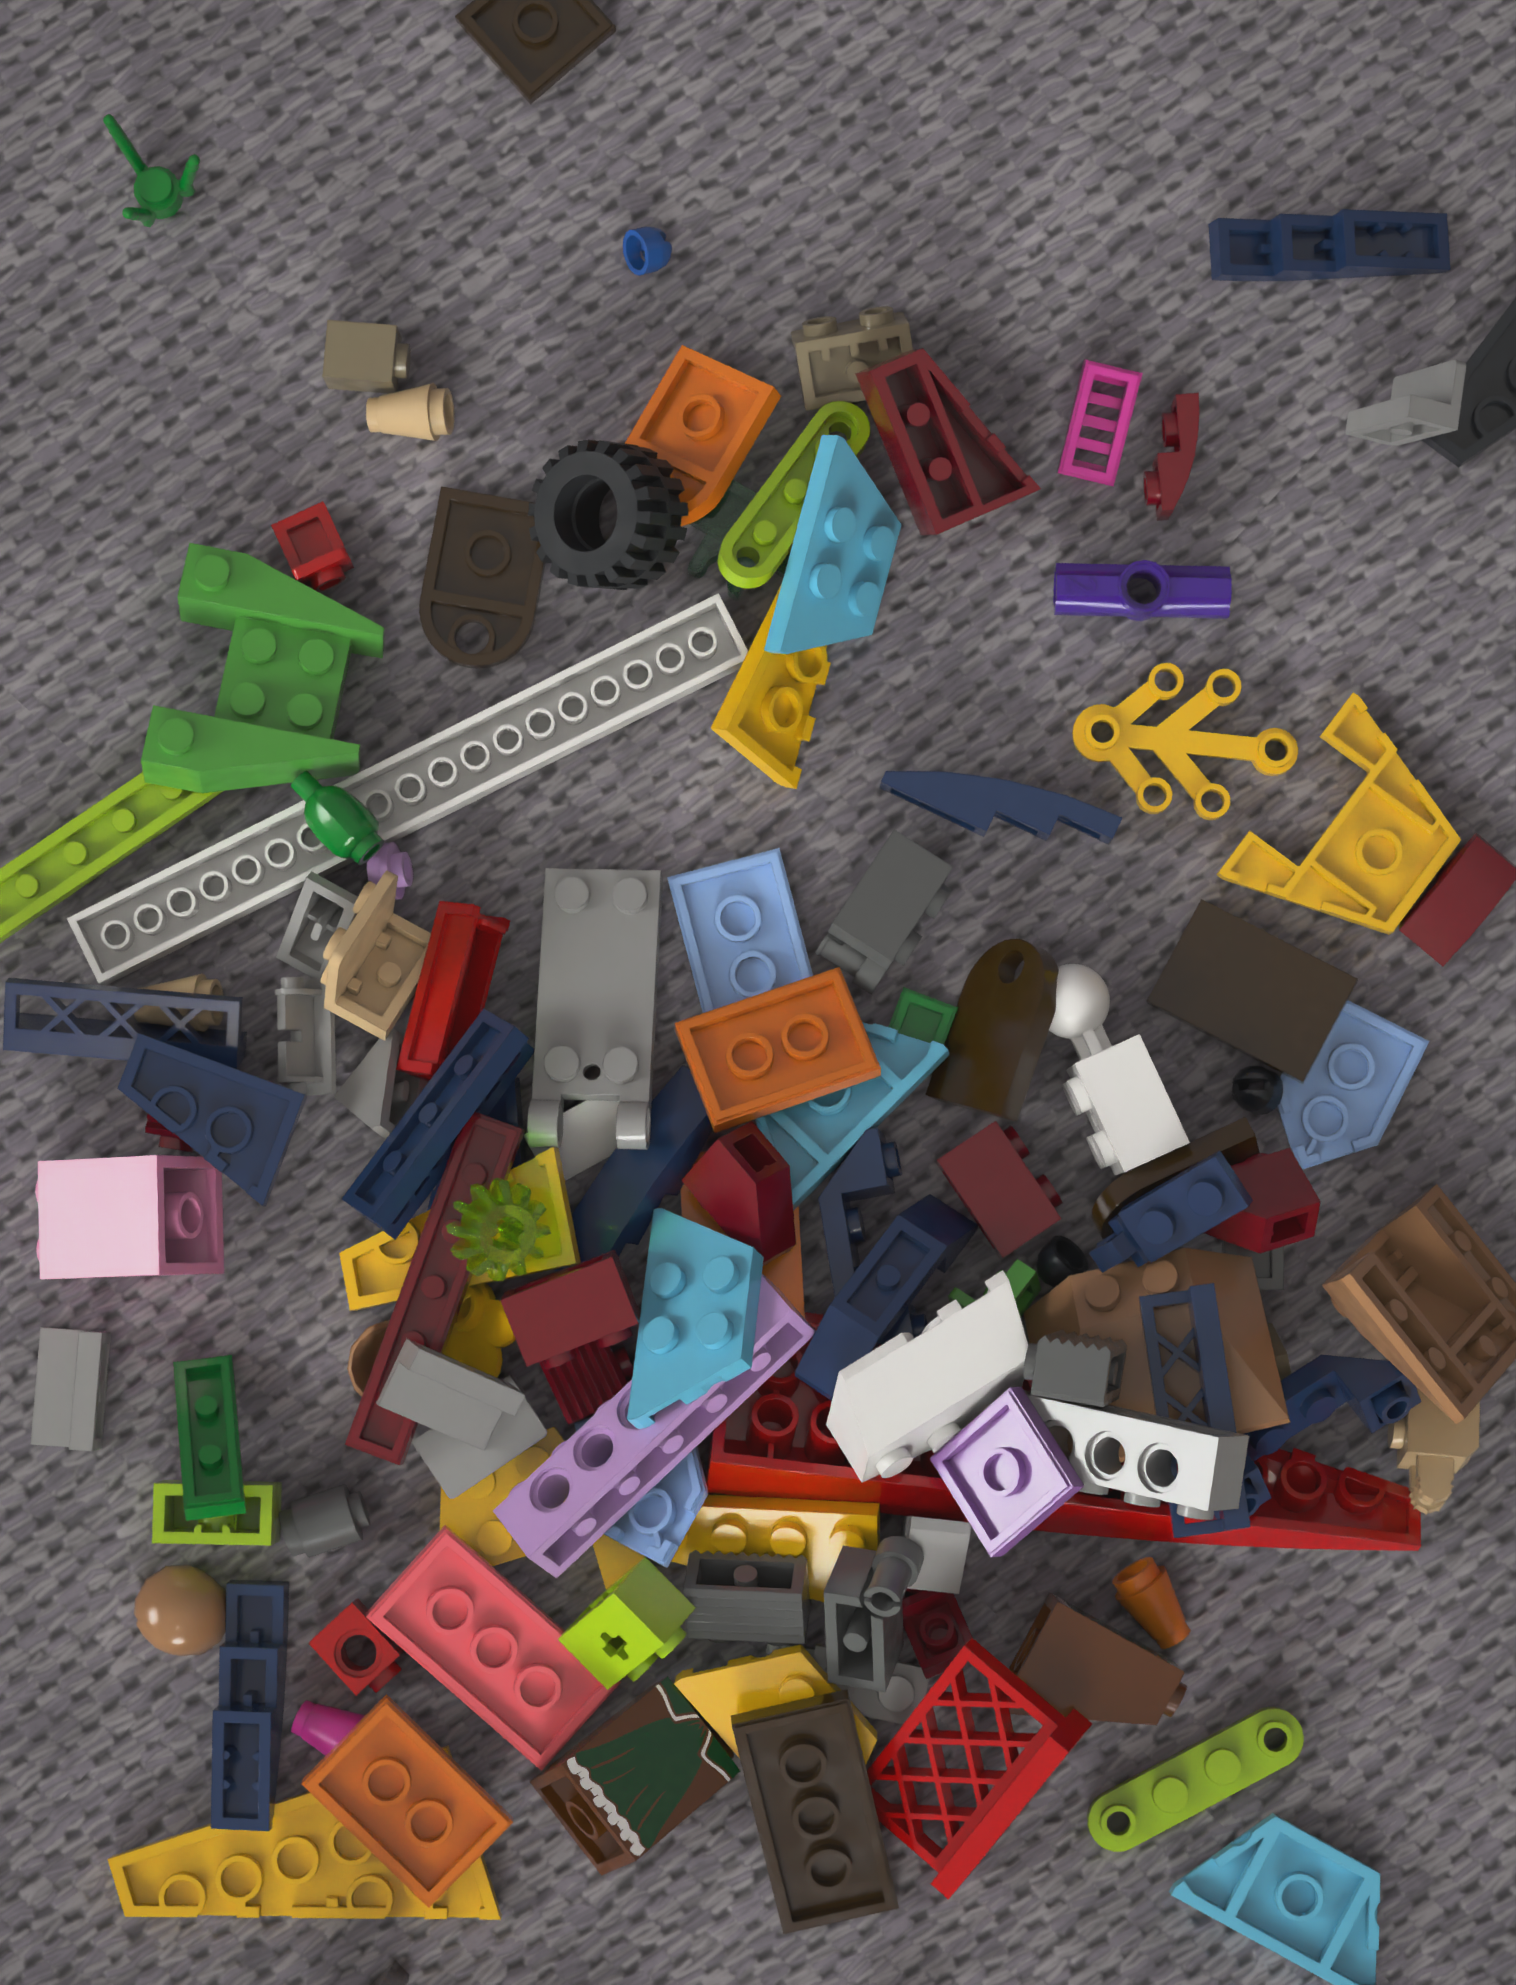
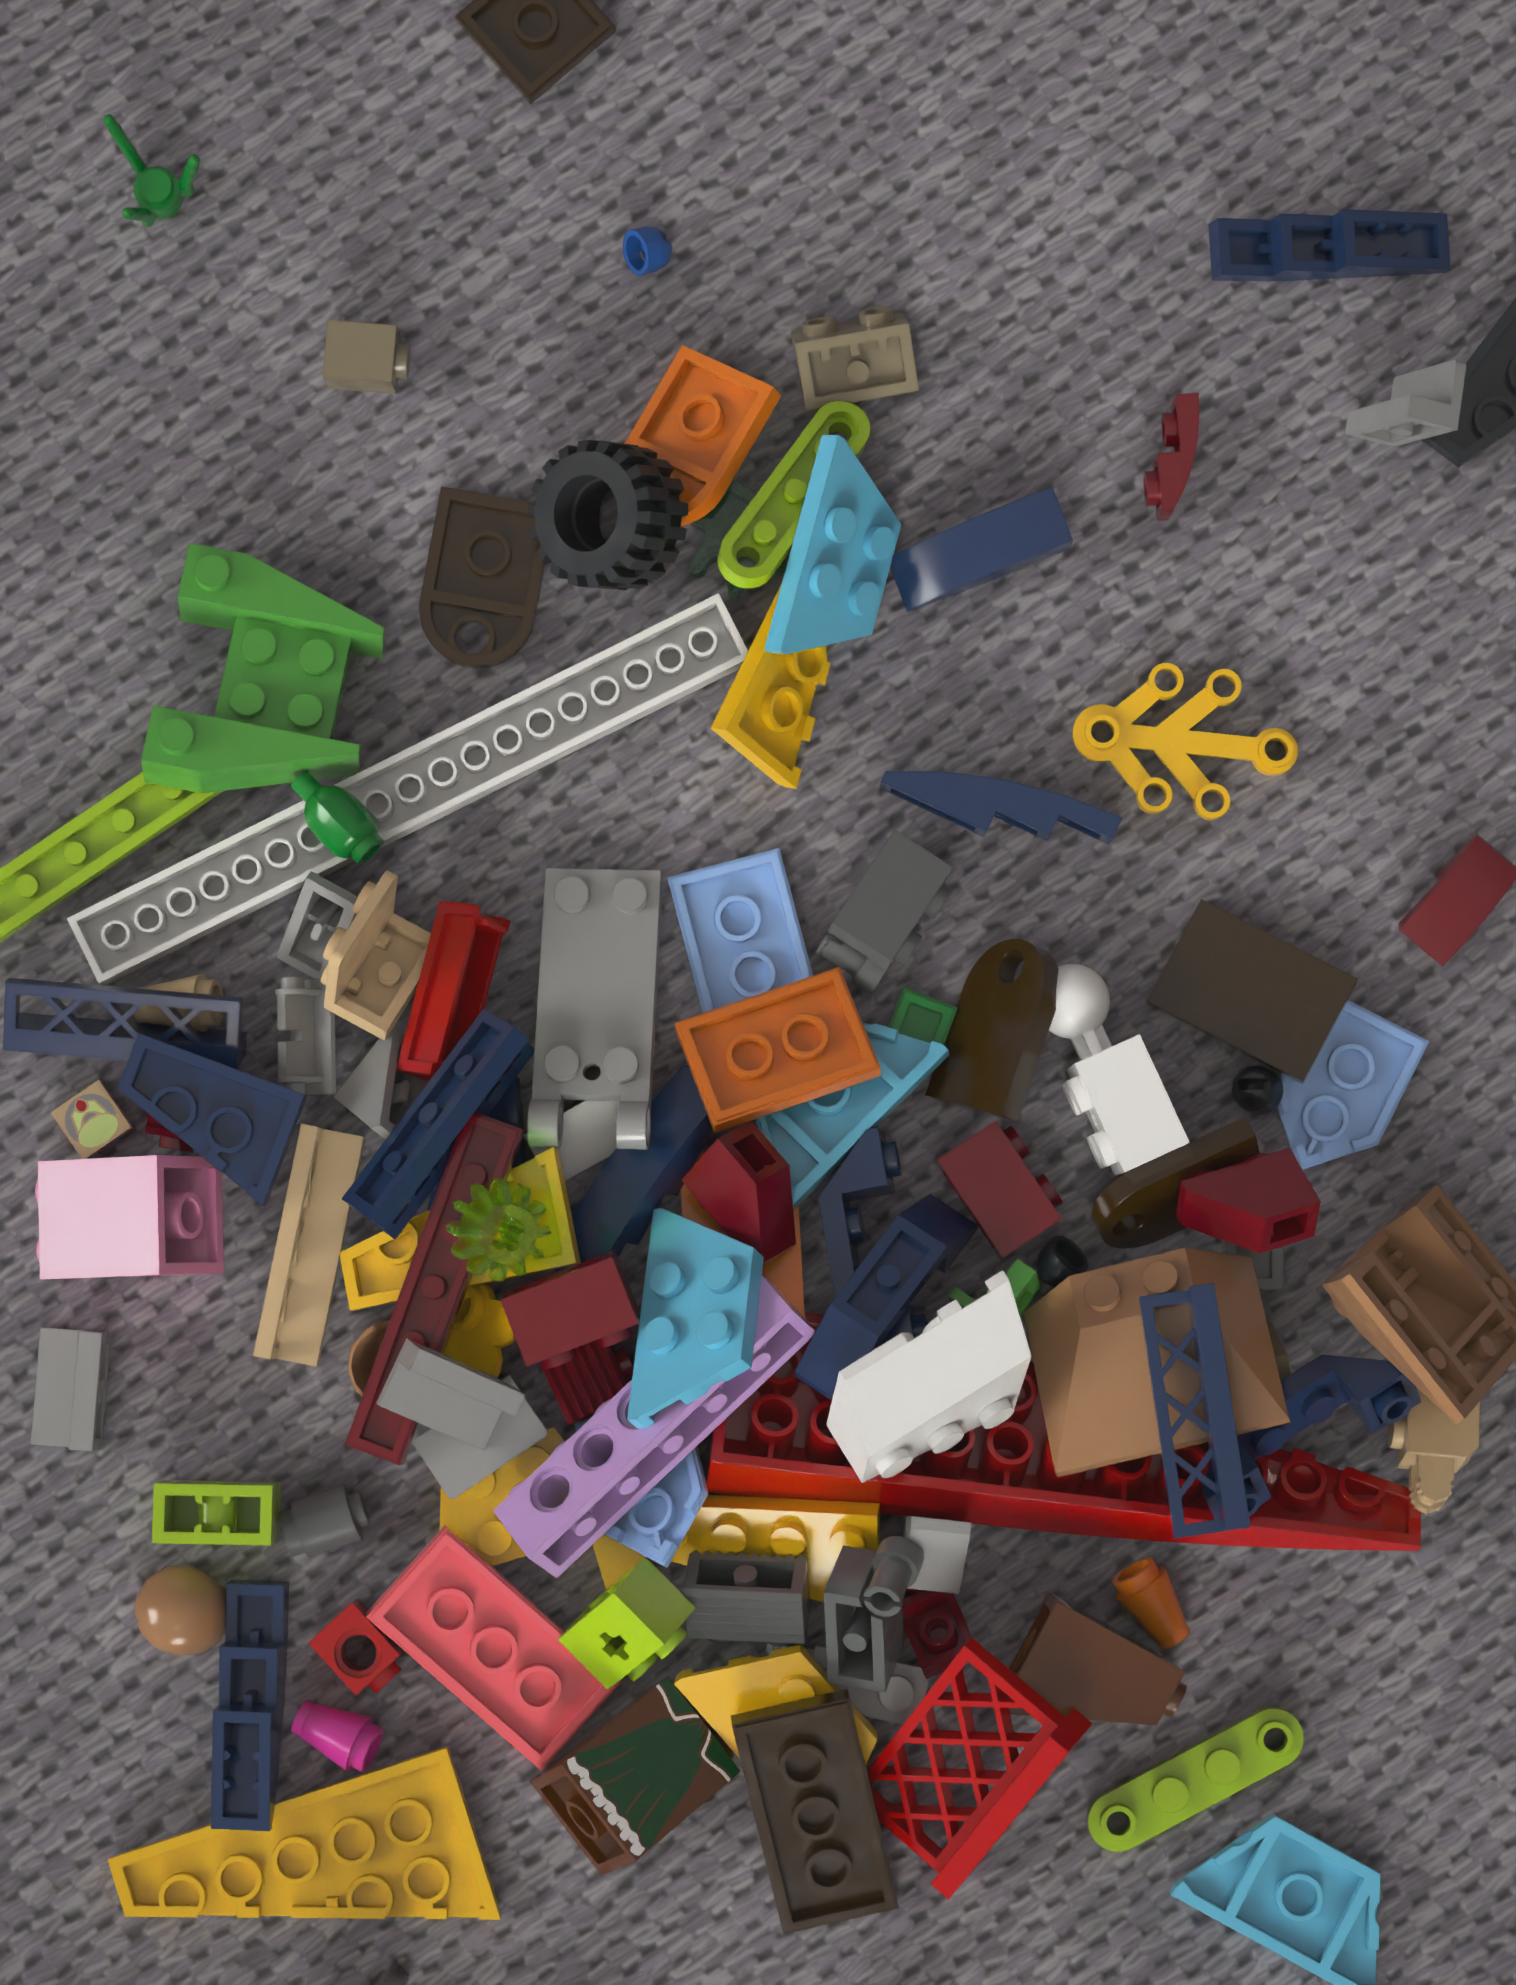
(92, 1120): none -> tile
(209, 1438): green tile -> none
(308, 1246): none -> tan fence
(313, 548): red bracket -> none
(393, 860): lavender plate -> none
(407, 1801): orange tile -> none
(413, 413): tan cone -> none
(938, 445): dark red wedge -> none
(981, 549): none -> dark blue slope
(1006, 1472): tile -> none
(1076, 1368): dark grey brick -> none
(1109, 374): dark pink slope -> none
(1173, 1213): dark blue hinge -> none
(1179, 590): dark purple piece -> none
(1207, 1457): light grey brick -> none
(1373, 852): yellow wing -> none

